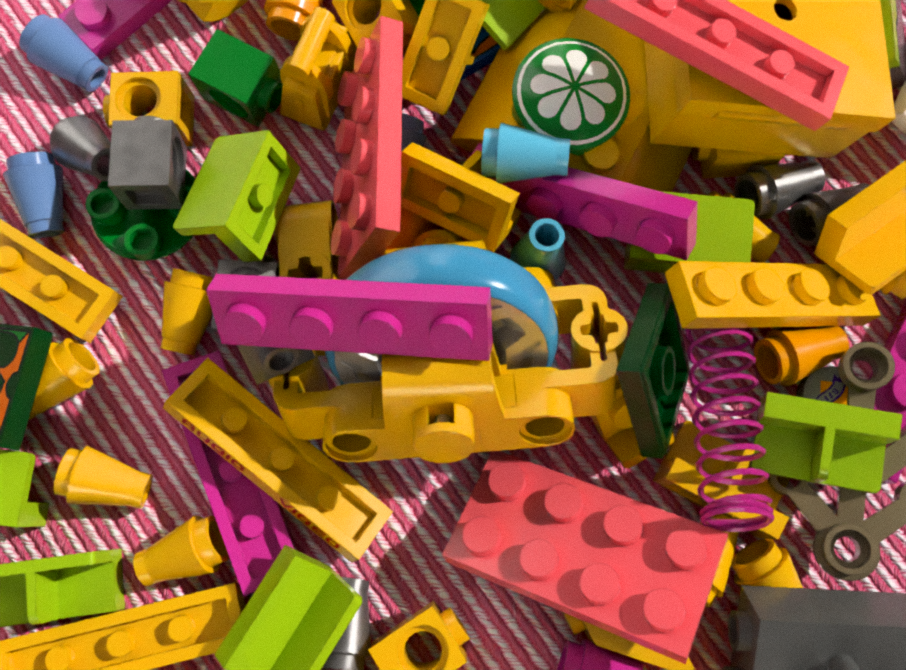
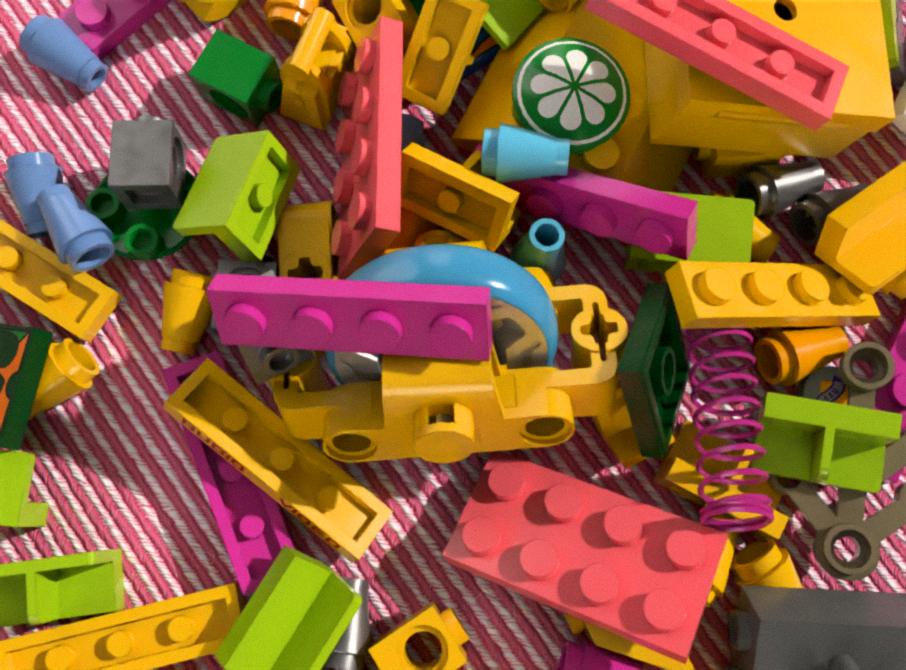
(74, 229): none -> medium blue cone
(81, 146): flat silver cone -> none
(98, 479): yellow cone -> none
(138, 90): yellow brick -> none
(185, 552): yellow cone -> none

